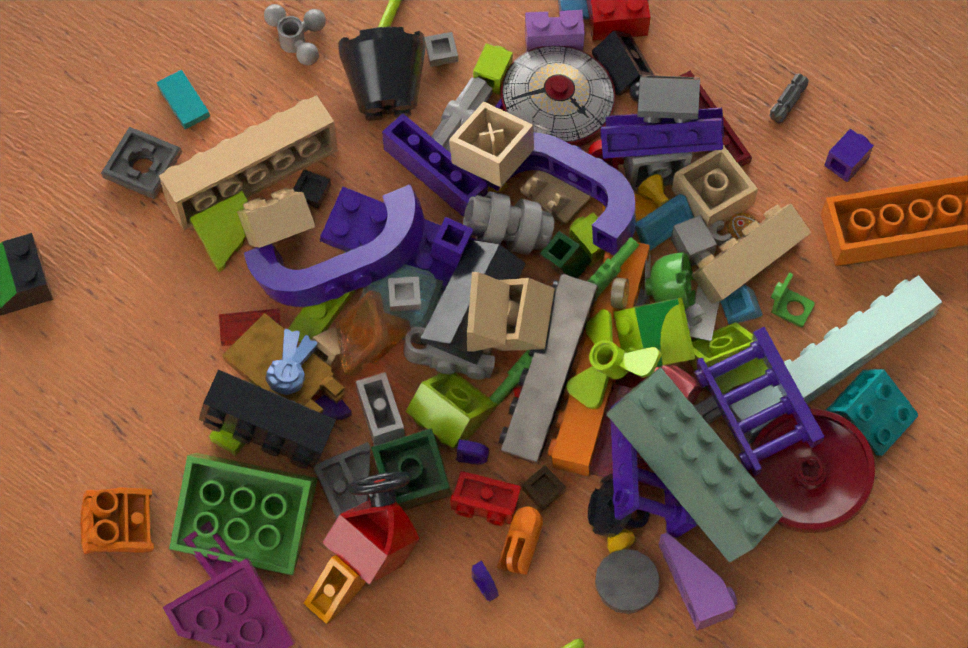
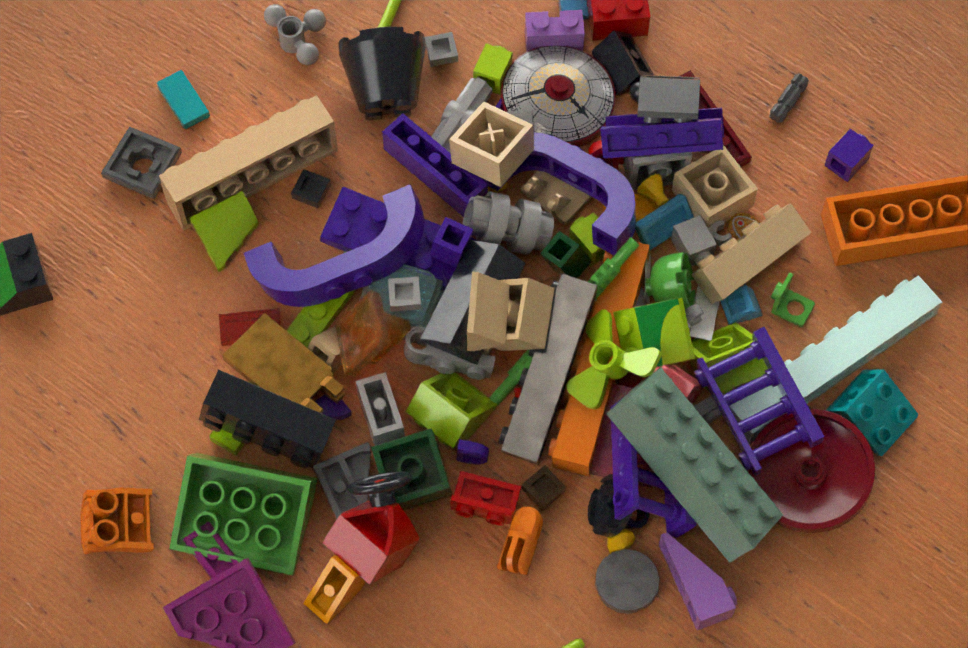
(275, 218): tan brick -> none
(287, 374): medium blue piece -> none
(484, 581): dark purple tile -> none
(620, 293): dark tan tile -> none

